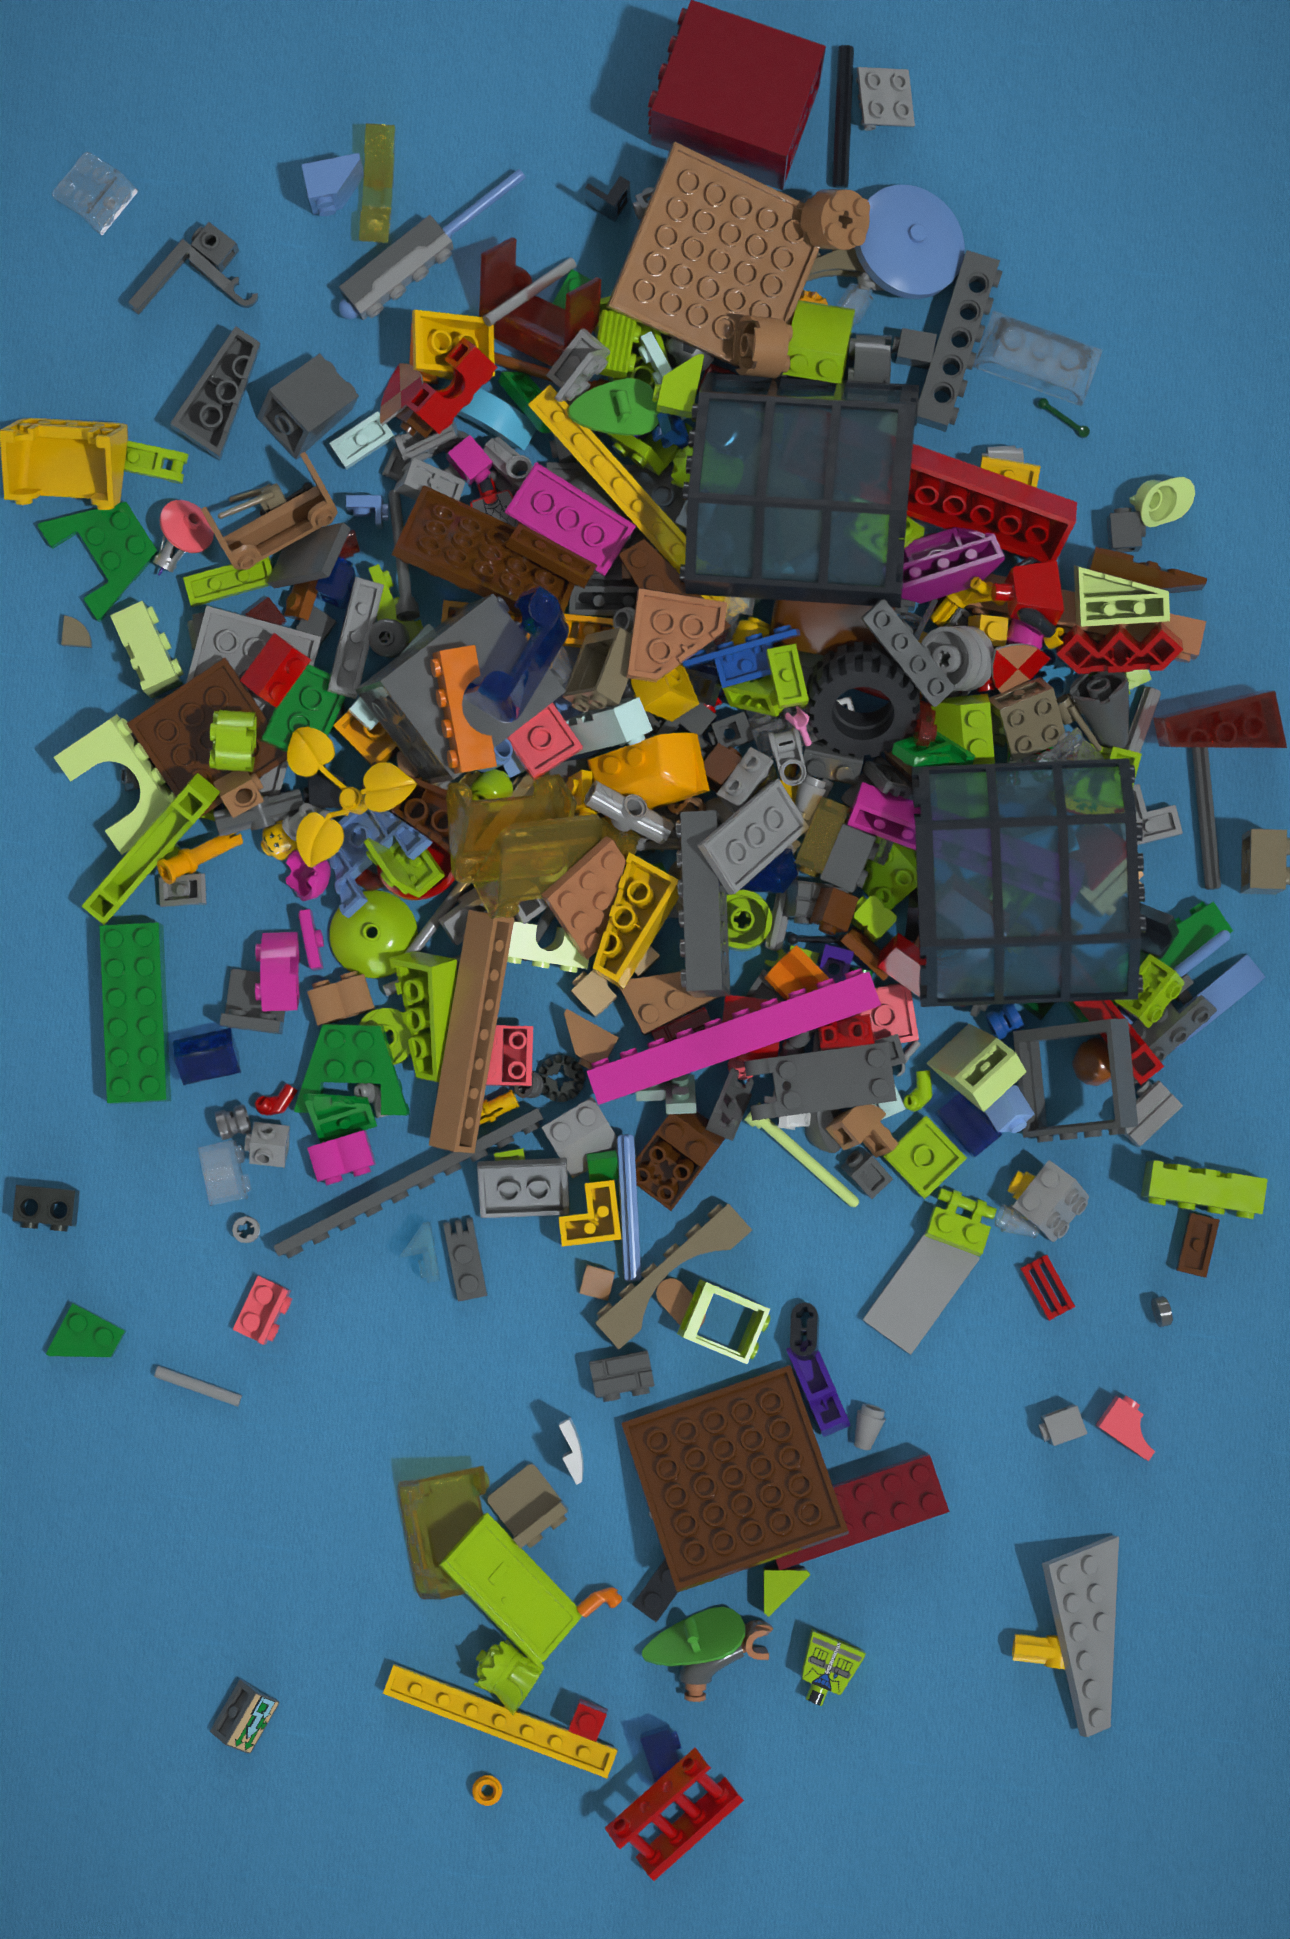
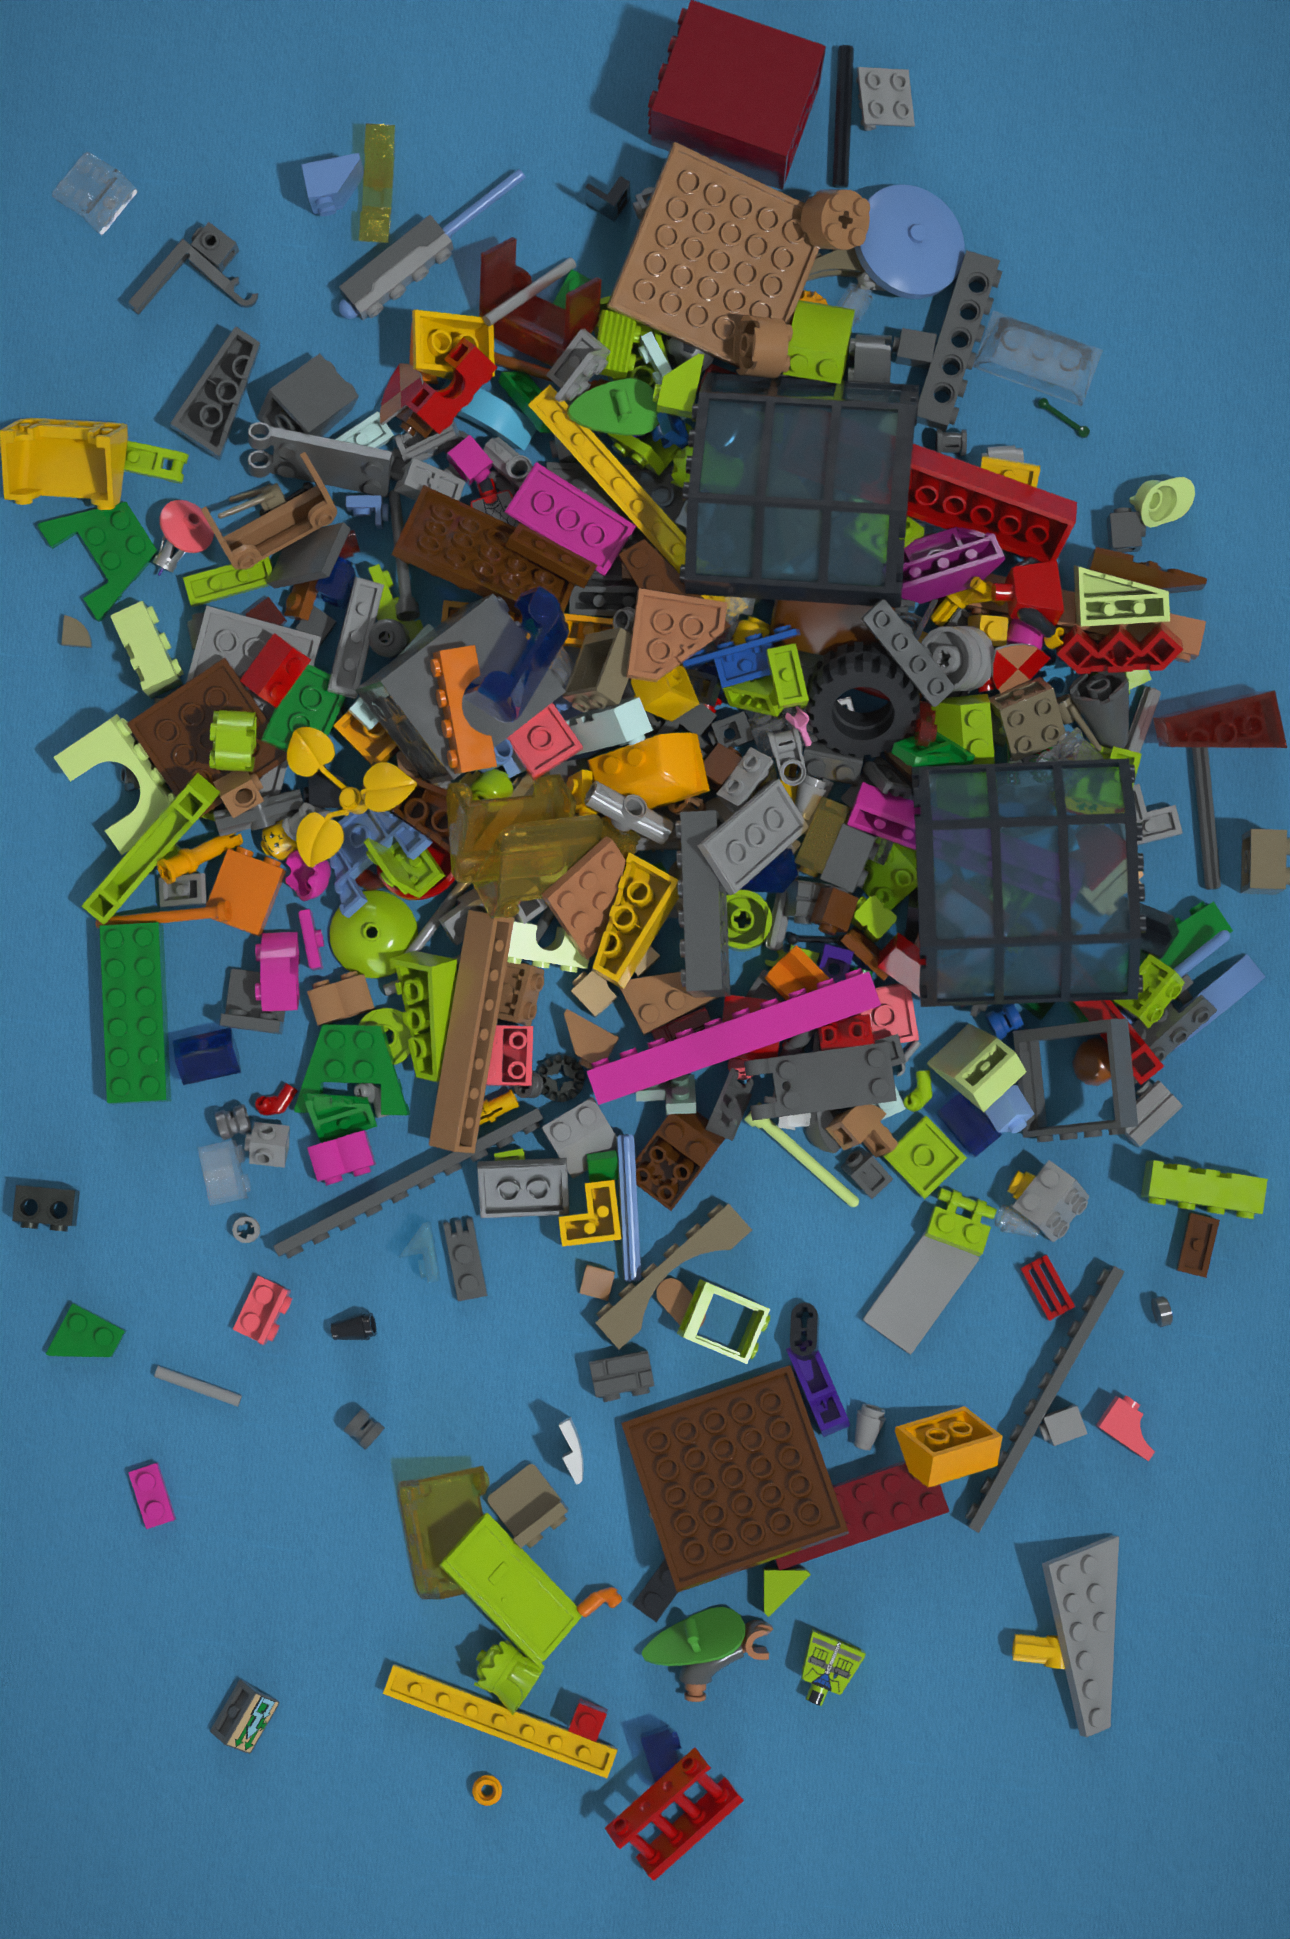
(152, 1495): none -> dark pink plate
(222, 911): none -> orange bar
(249, 887): none -> orange brick
(336, 461): none -> dark grey hinge
(355, 1327): none -> black cone
(369, 1433): none -> dark grey wheel
(520, 993): none -> medium nougat bracket
(948, 1446): none -> light orange slope
(951, 442): none -> dark grey bush
(1049, 1386): none -> dark grey plate

